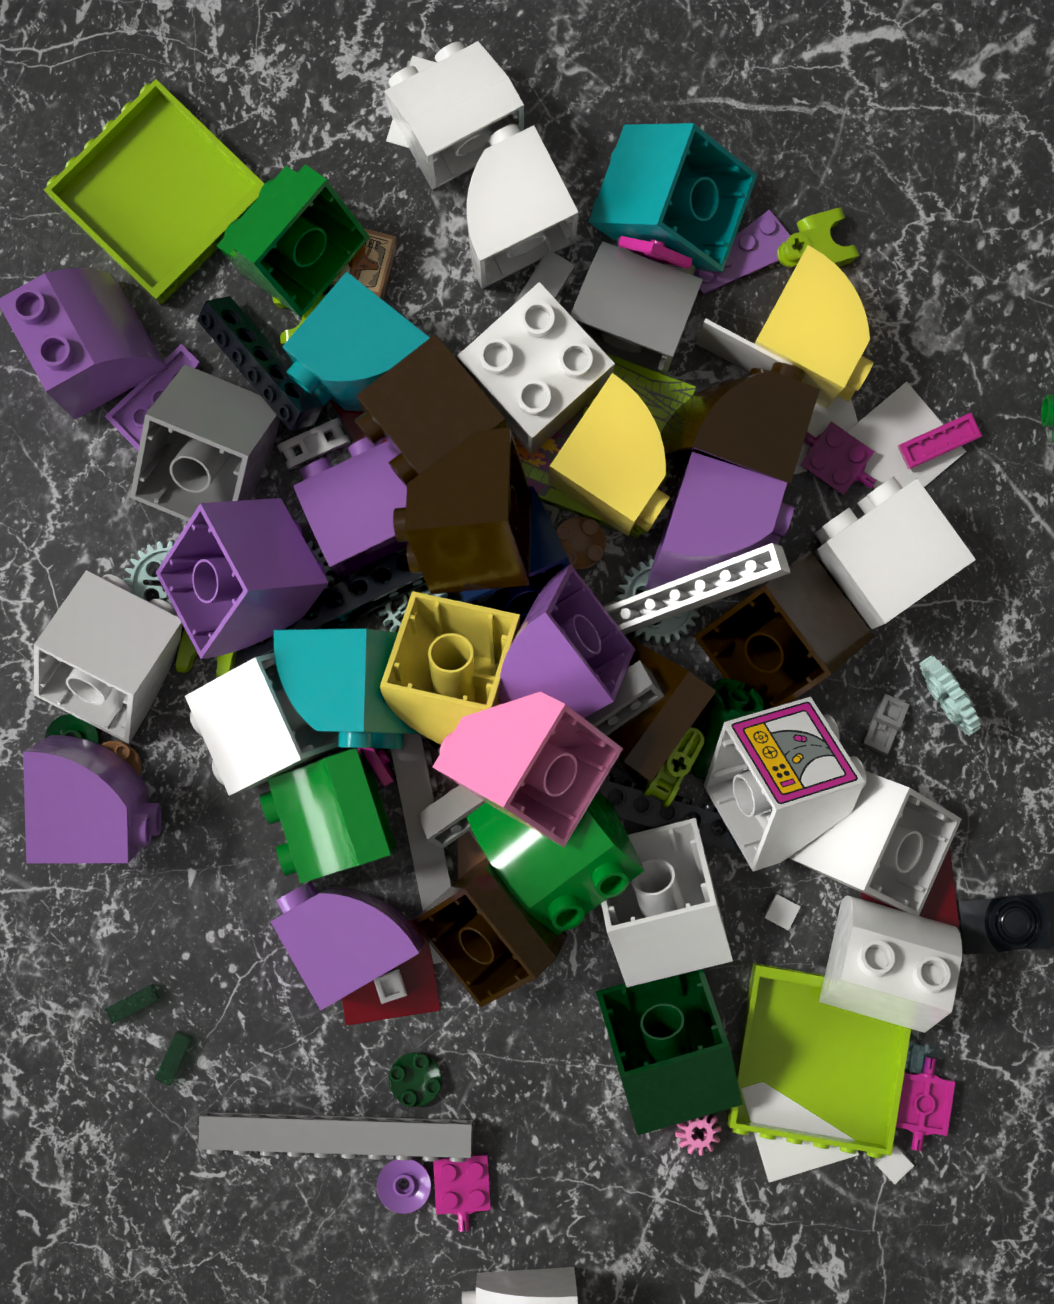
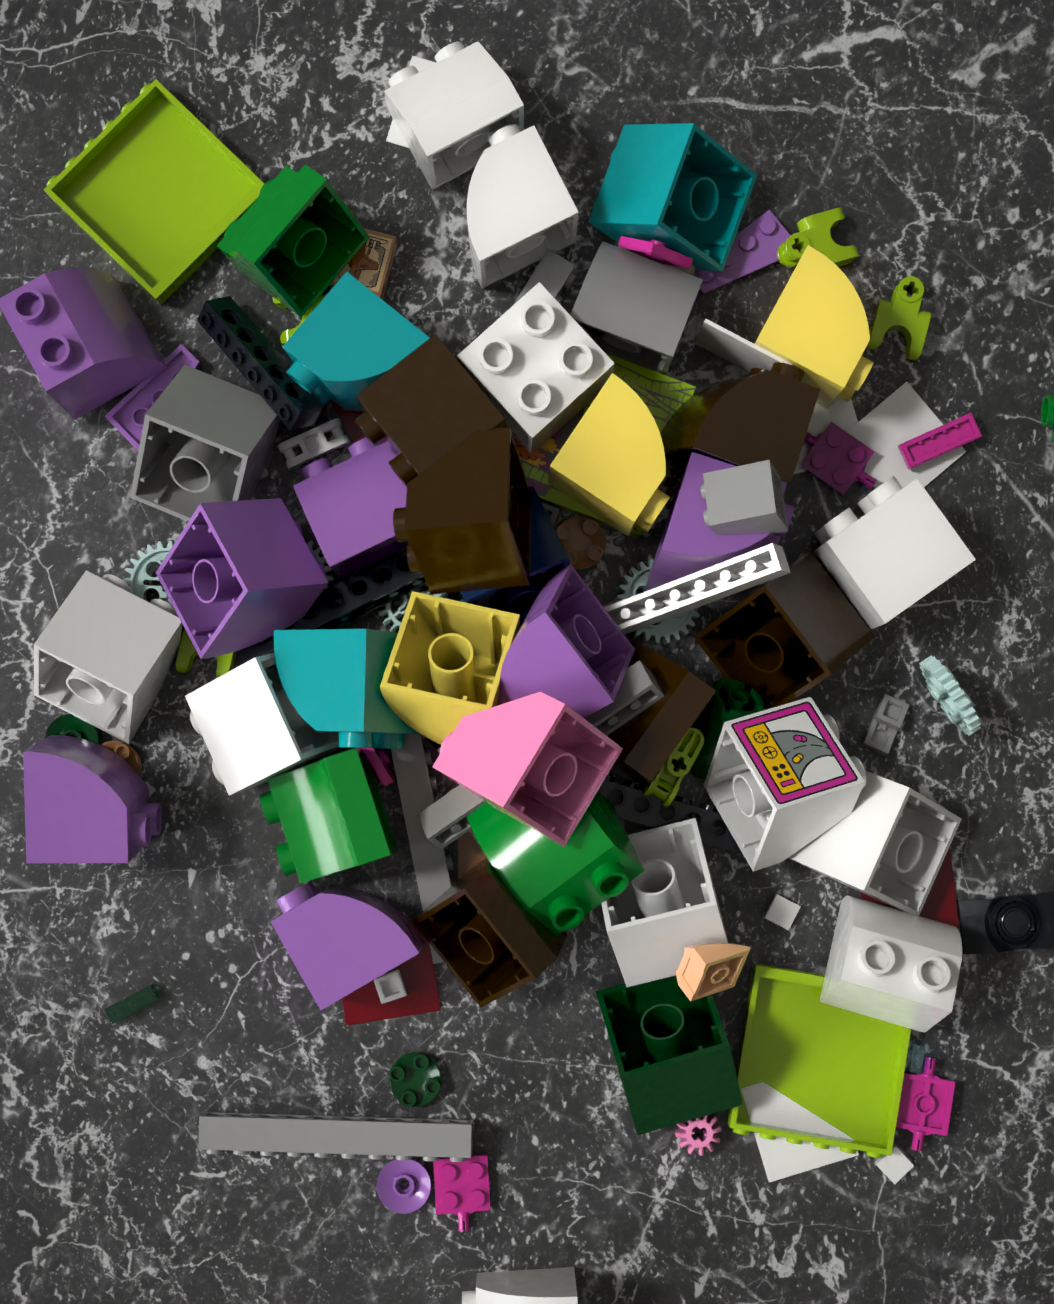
(173, 1058): clear green piece -> none
(710, 968): none -> light nougat slope
(744, 500): none -> light grey slope
(902, 315): none -> lime piece

